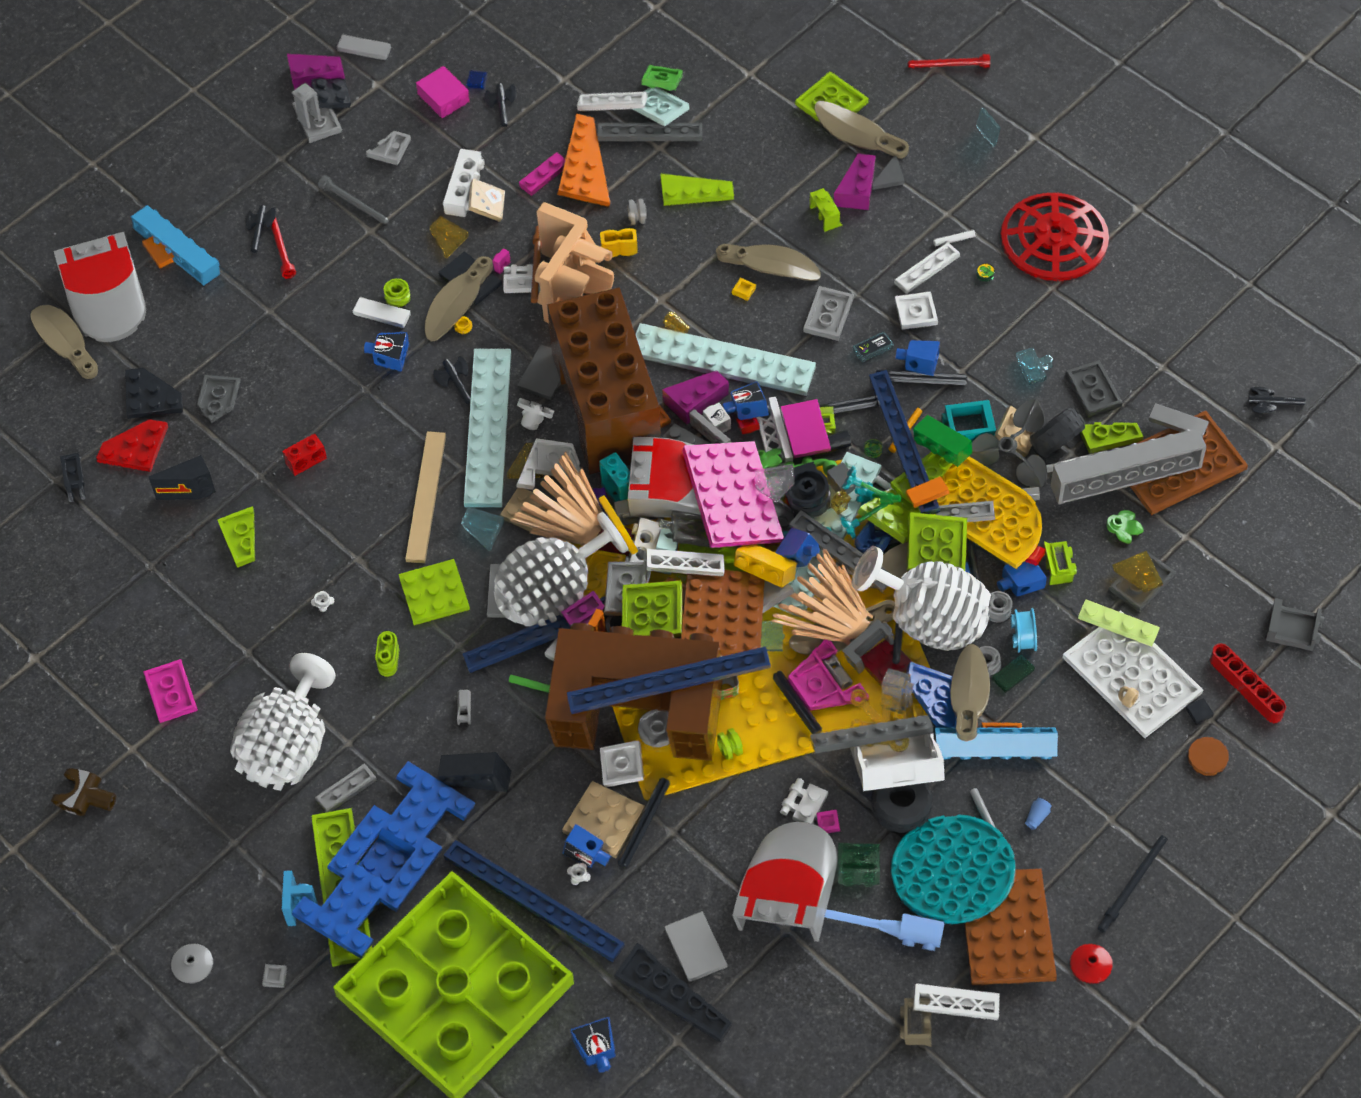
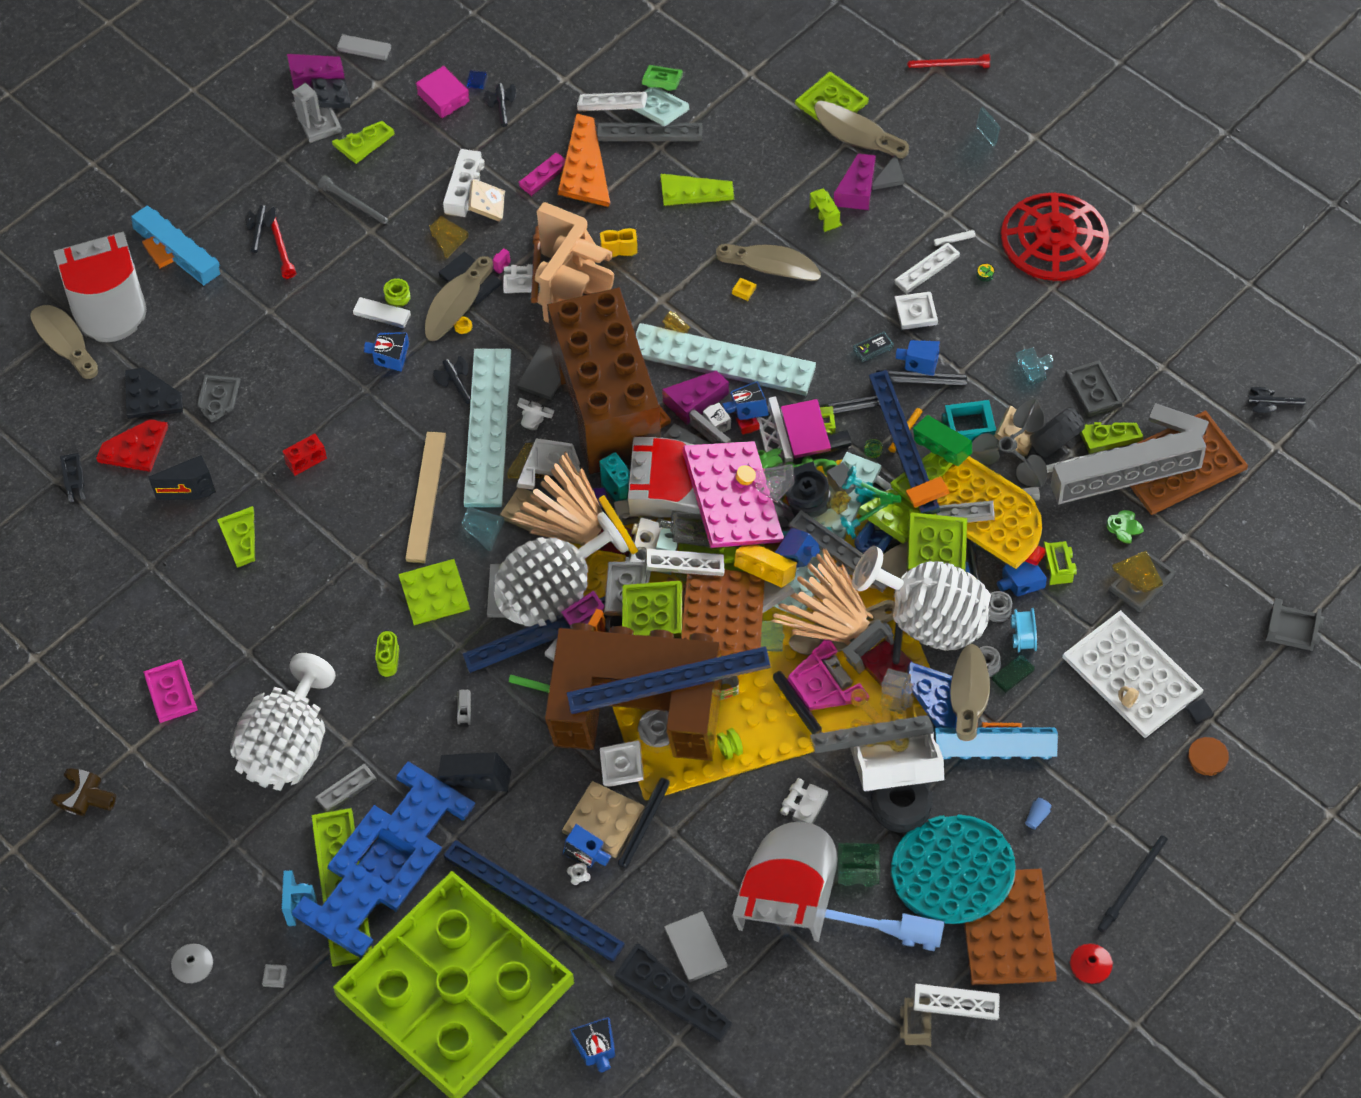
(322, 596): white plate -> none
(363, 143): none -> lime wing
(391, 148): light grey wing -> none
(637, 211): light grey wheel -> none
(745, 475): none -> yellow tile
(828, 313): light grey plate -> none
(828, 821): dark pink plate -> none
(981, 806): light grey bar -> none
(1118, 623): yellowish green plate -> none
(1248, 691): red beam -> none

